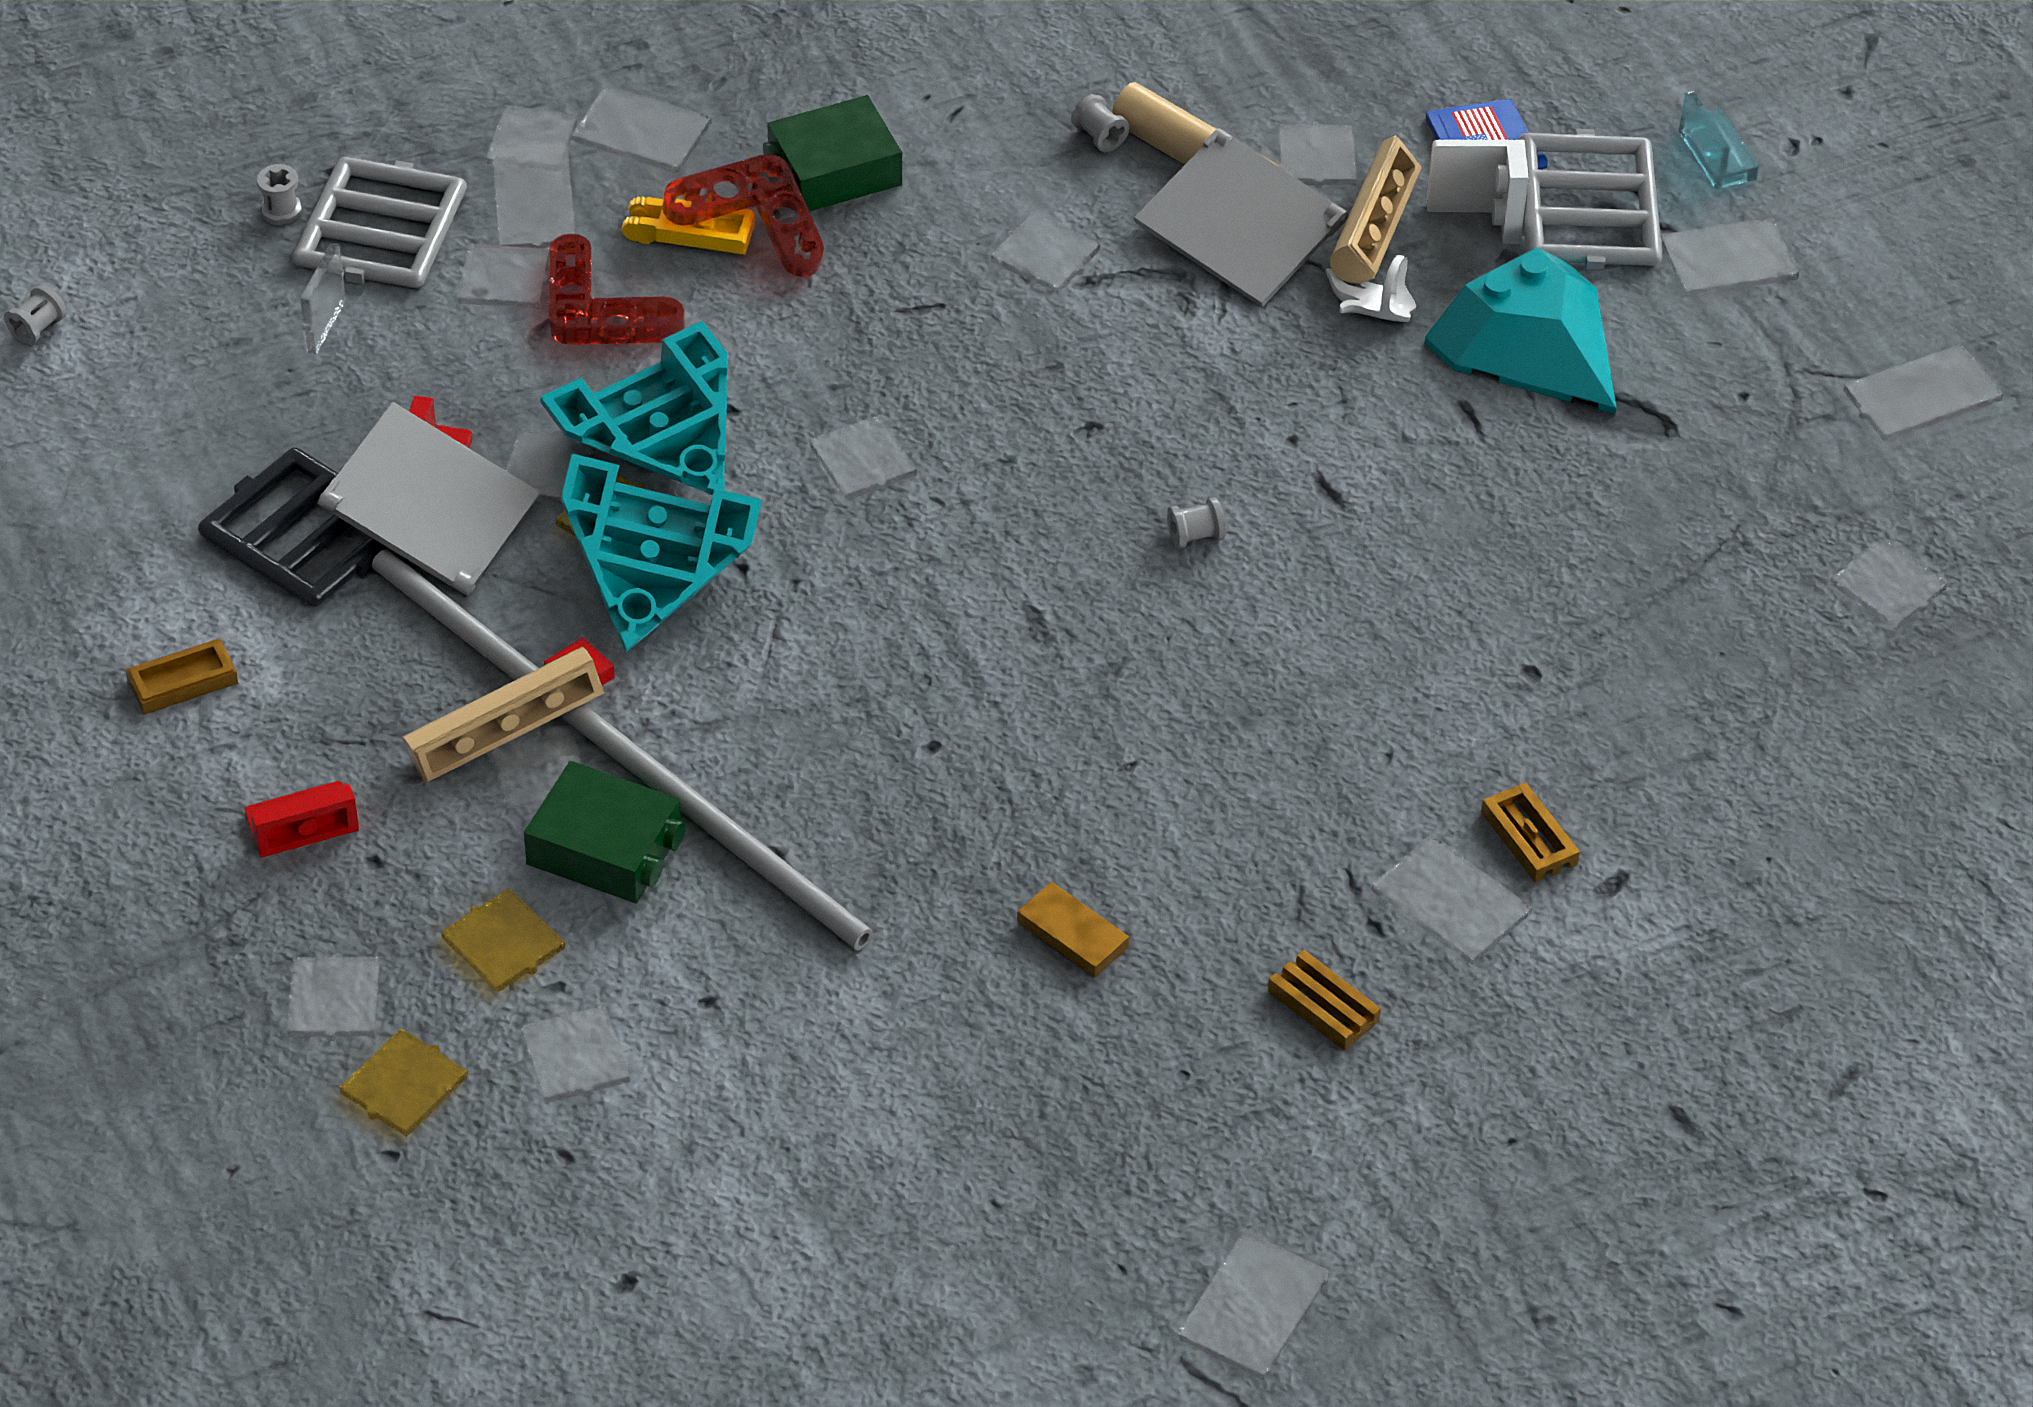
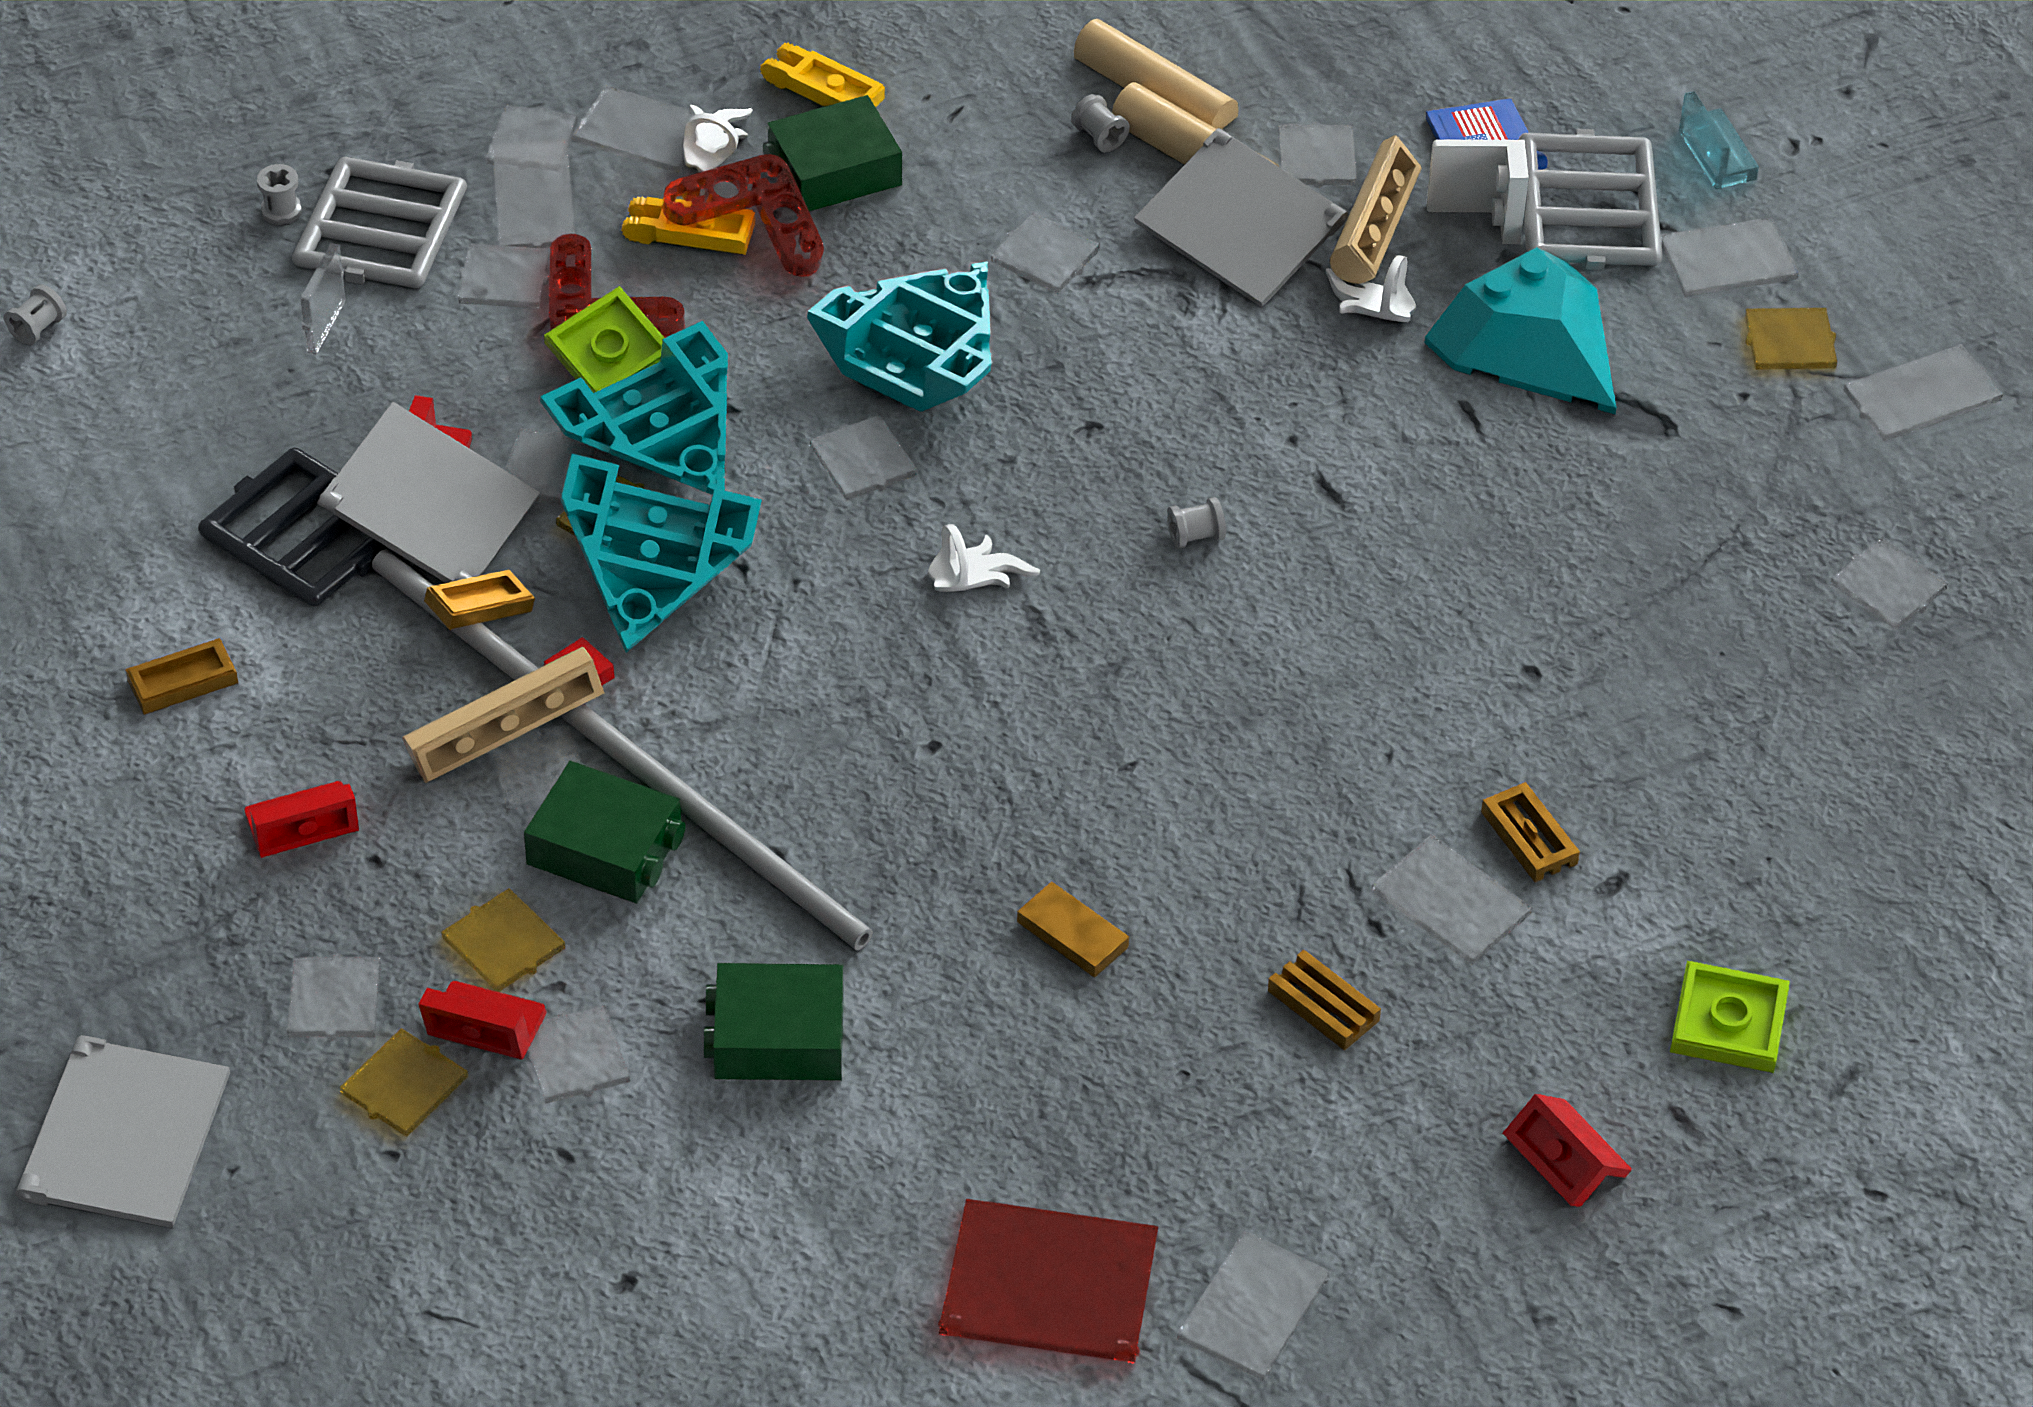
(123, 1132): none -> light grey piece
(479, 599): none -> pearl gold tile
(482, 1018): none -> red panel
(606, 341): none -> lime tile
(706, 143): none -> white piece
(776, 1021): none -> dark green brick
(818, 77): none -> yellow hinge
(912, 335): none -> teal wedge
(972, 566): none -> white piece
(1049, 1280): none -> clear red piece
(1129, 61): none -> tan brick
(1564, 1148): none -> red panel
(1730, 1016): none -> lime tile
(1790, 338): none -> clear yellow piece

